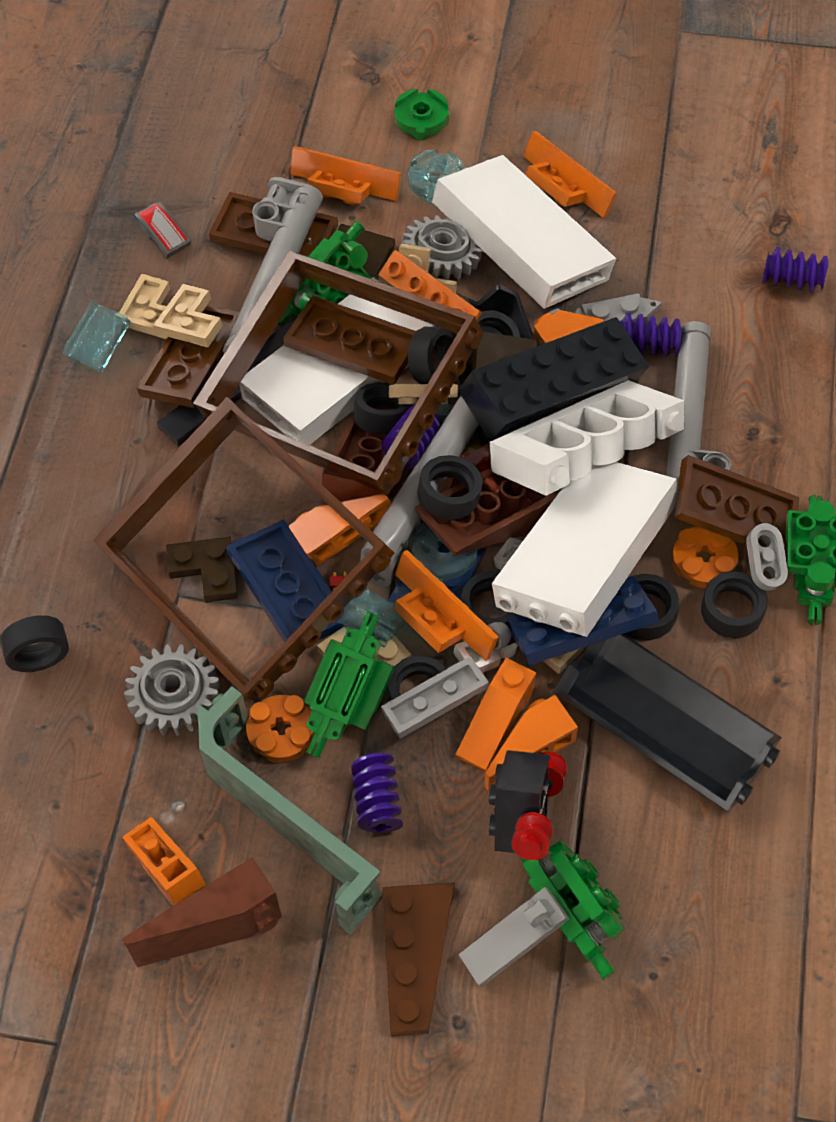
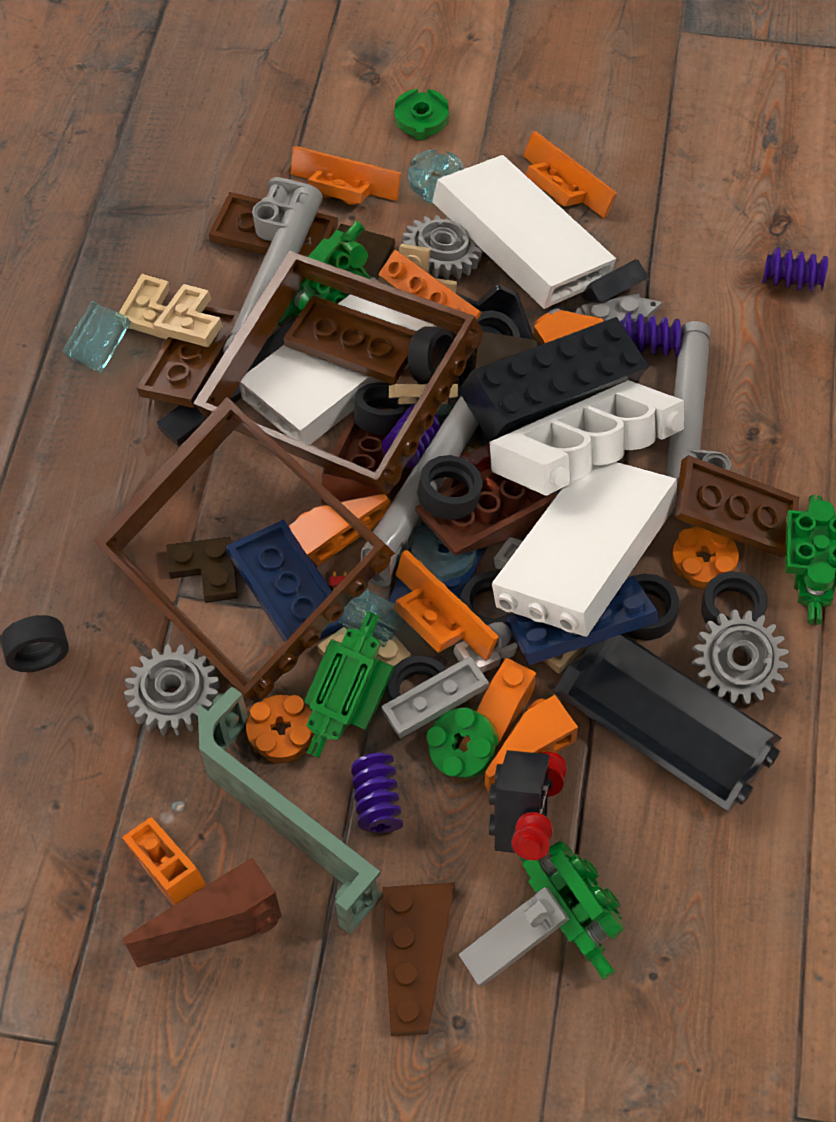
(163, 229): slope -> none
(443, 741): none -> green plate
(615, 282): none -> black slope
(755, 642): none -> light grey gear
(767, 558): light grey plate -> none

